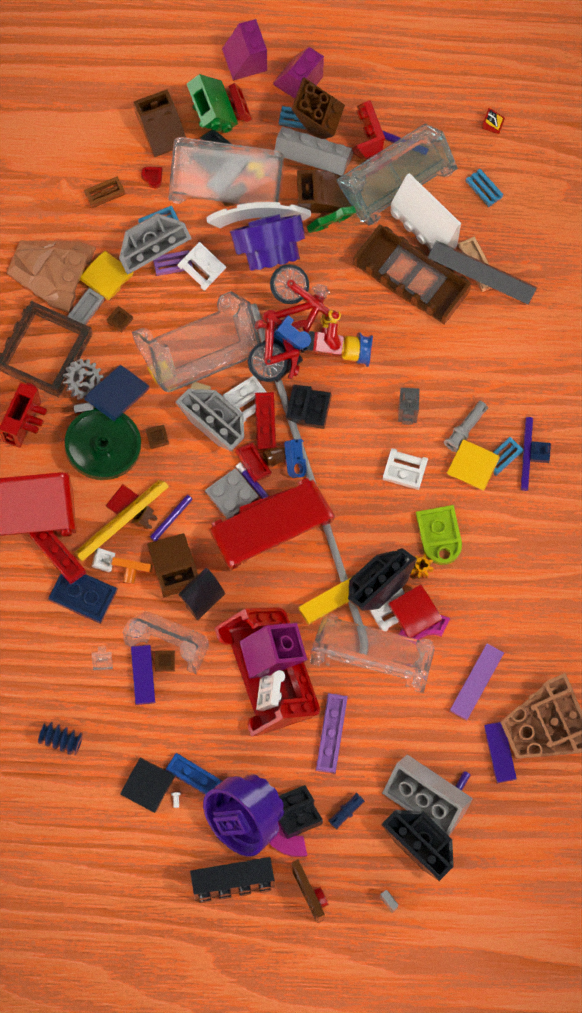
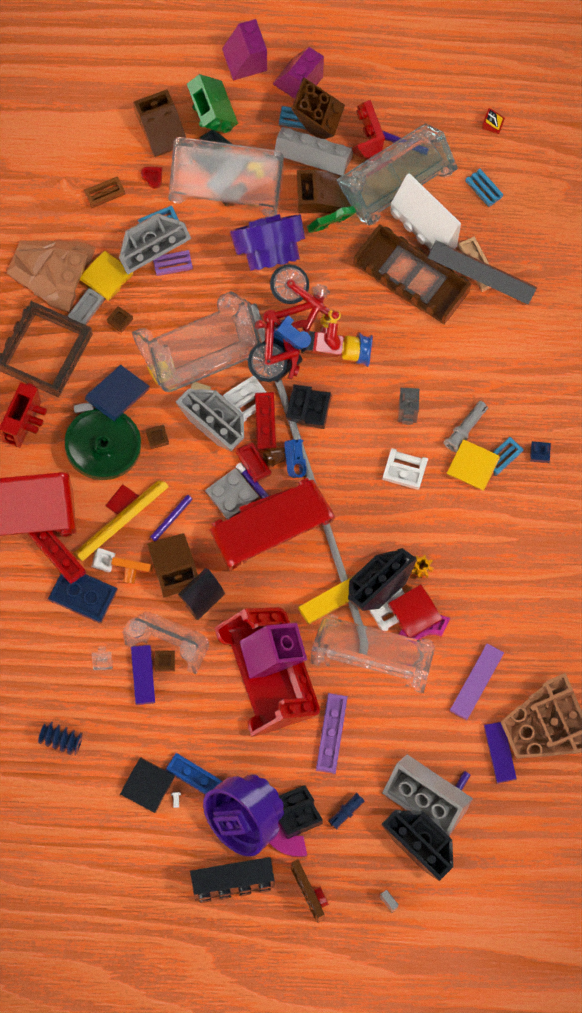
(77, 372): light grey gear -> none
(143, 516): reddish brown tile -> none
(205, 262): white plate -> none
(237, 98): red tile -> none
(255, 210): white tile -> none
(269, 691): white plate -> none
(439, 532): lime tile -> none
(526, 454): dark purple bar -> none

